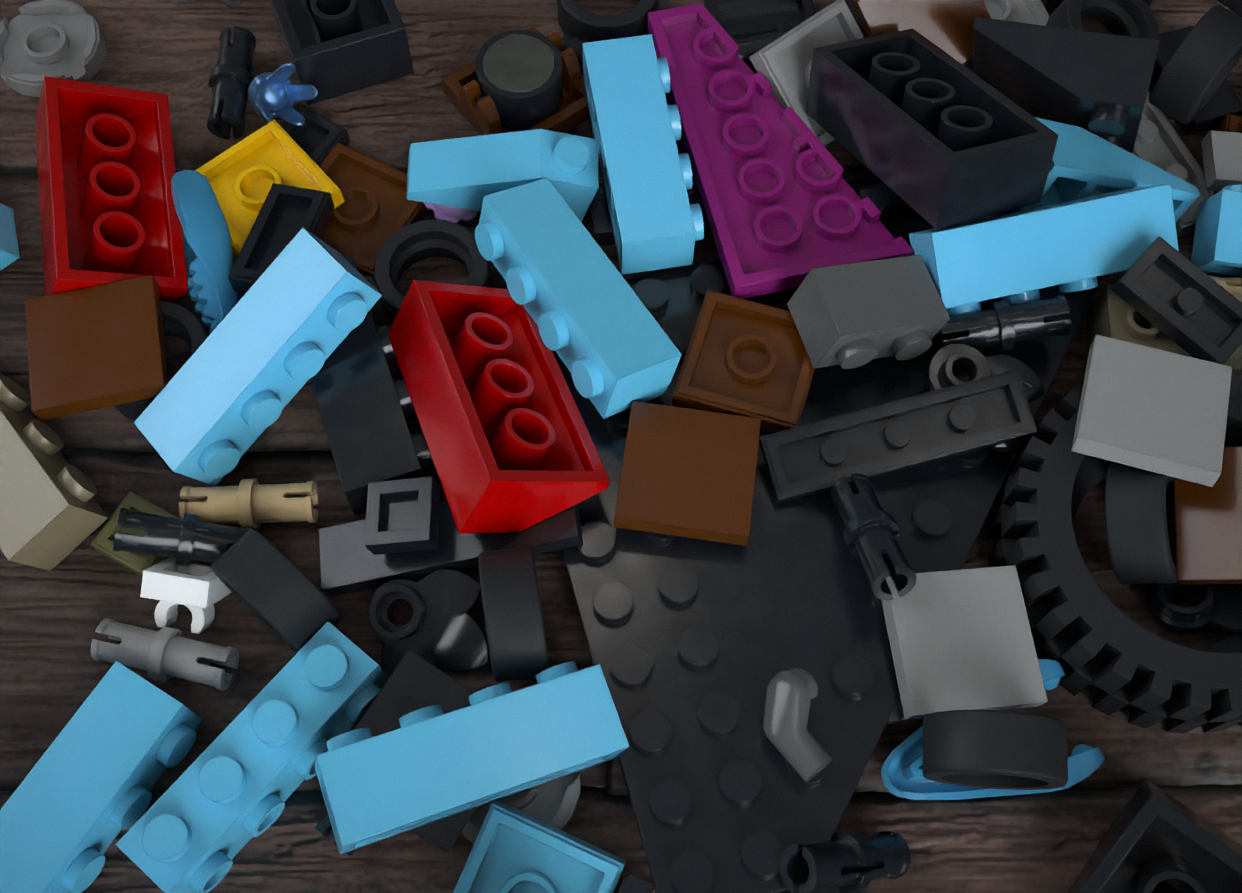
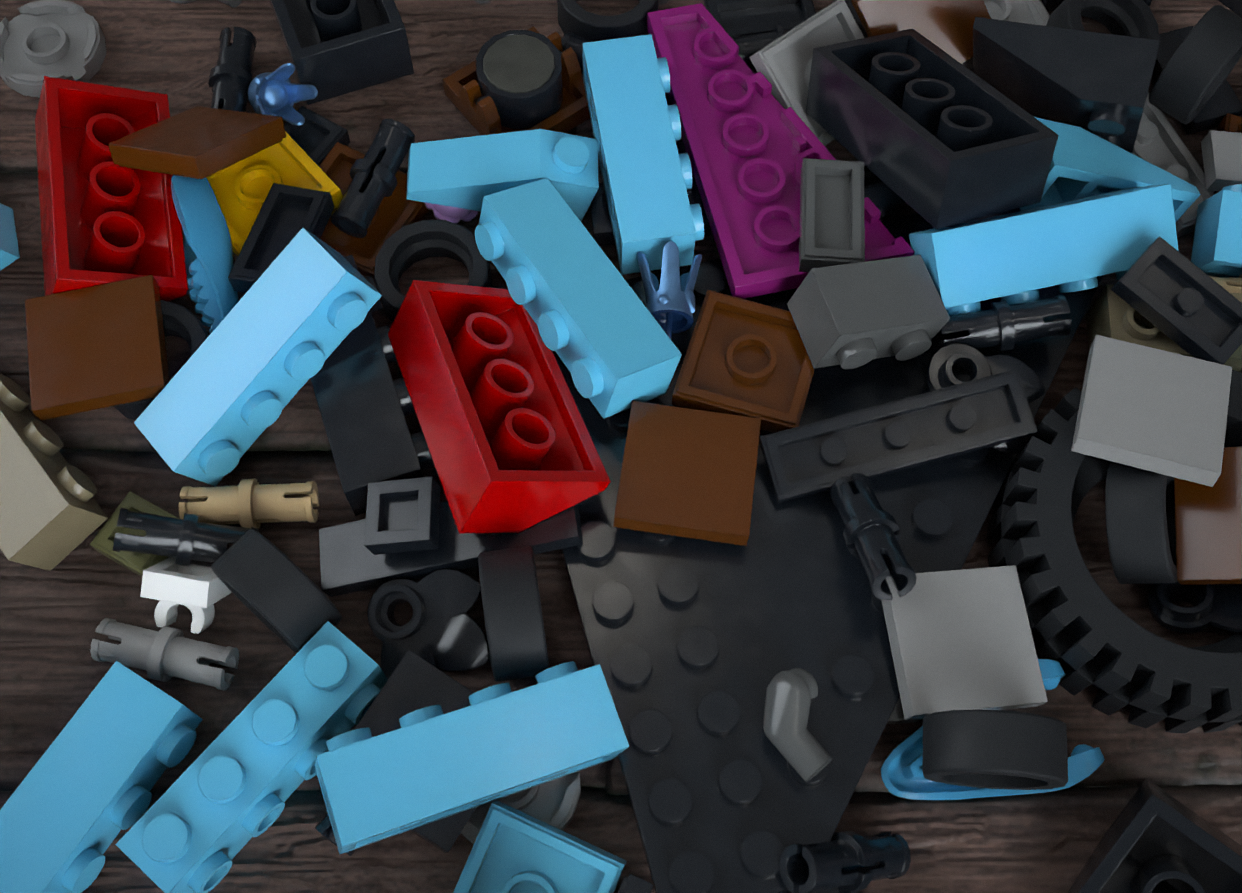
(198, 142): none -> reddish brown tile
(373, 178): none -> black pin
(674, 299): none -> flat silver piece
(831, 213): none -> dark grey tile

